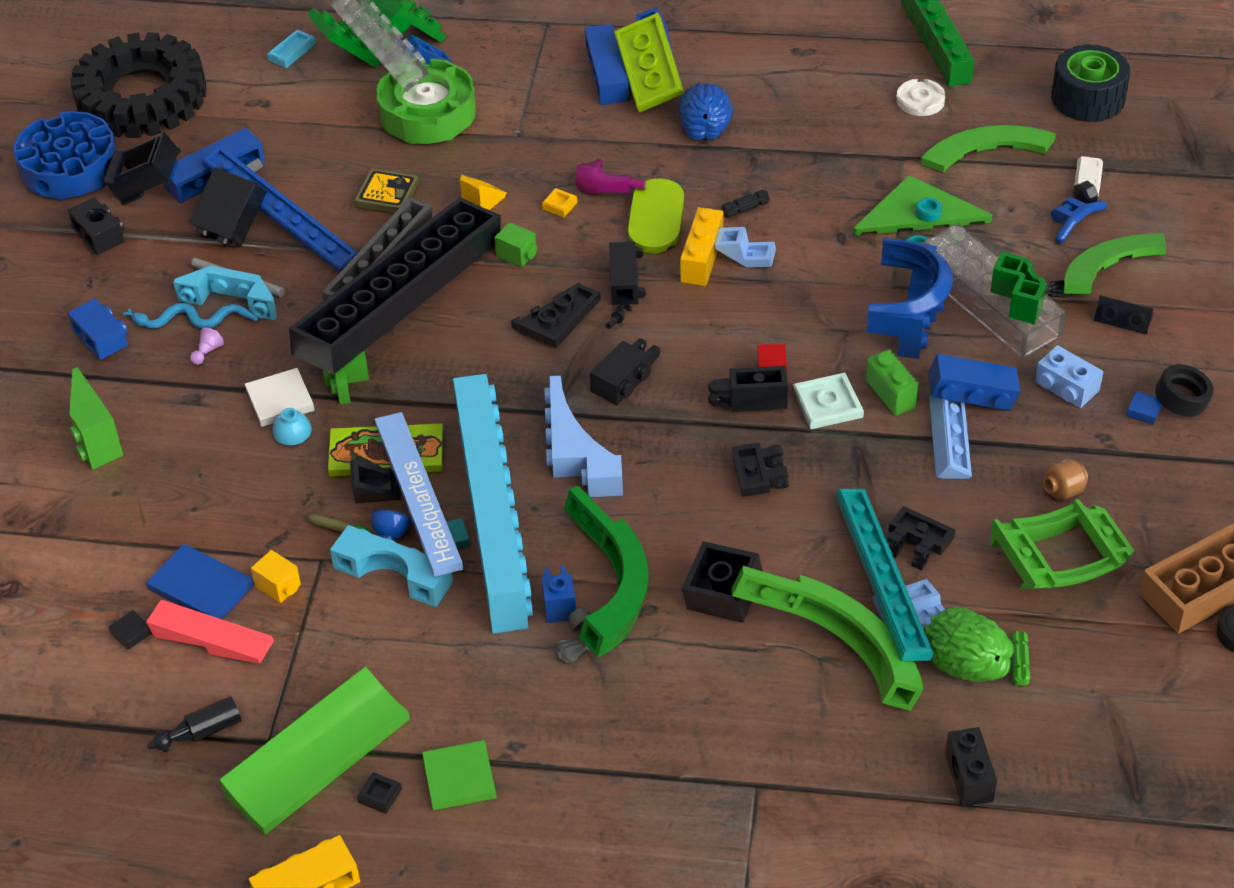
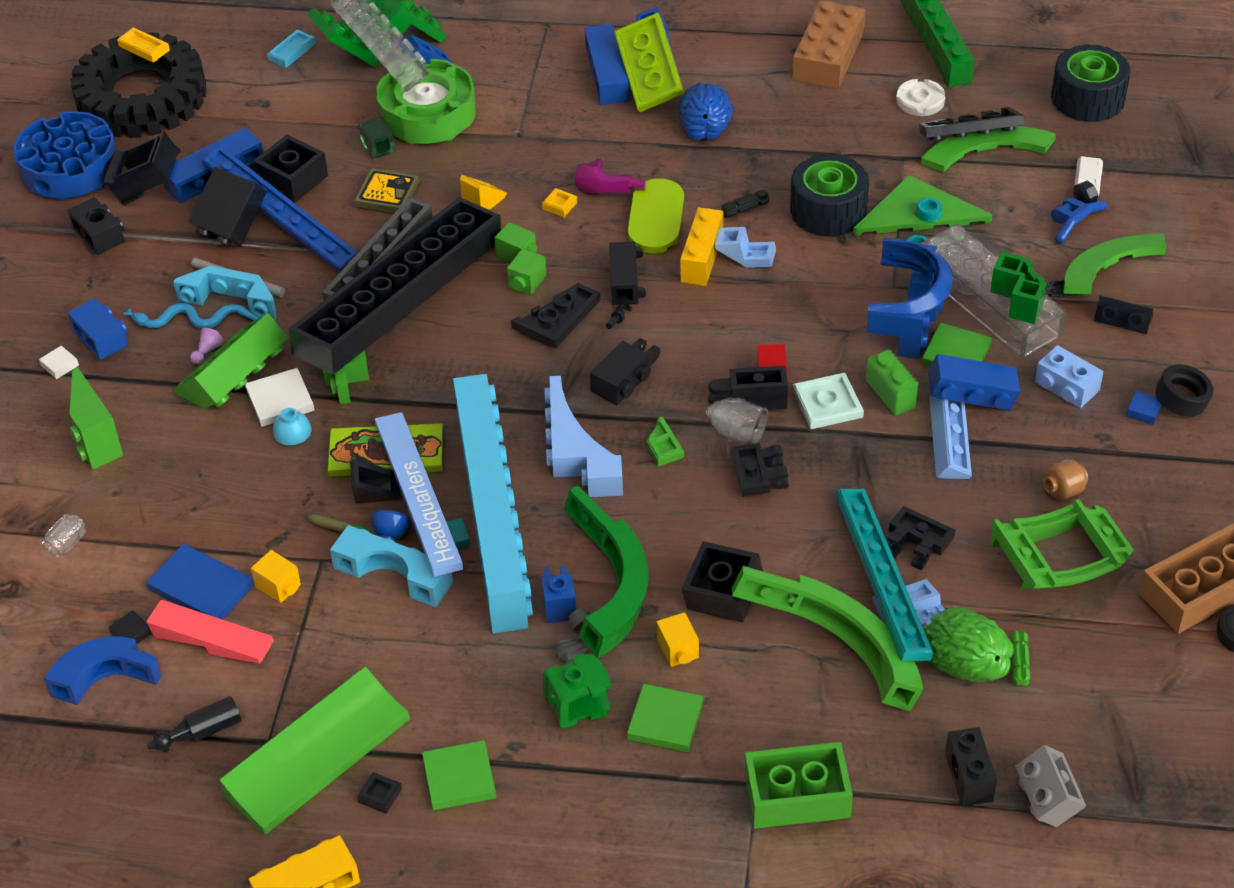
(58, 362): none -> white tile
(64, 535): none -> clear brick
(97, 659): none -> blue arch
(143, 45): none -> yellow tile
(232, 363): none -> bright green slope
(292, 167): none -> black brick
(377, 138): none -> clear green brick
(526, 272): none -> bright green brick
(577, 690): none -> green piece
(663, 444): none -> bright green tile
(665, 718): none -> bright green tile
(677, 639): none -> yellow brick
(737, 418): none -> clear helmet
(798, 785): none -> bright green brick
(829, 44): none -> medium nougat brick
(829, 194): none -> black wheel
(957, 343): none -> bright green tile
(1006, 120): none -> black wing
(1050, 786): none -> light grey brick

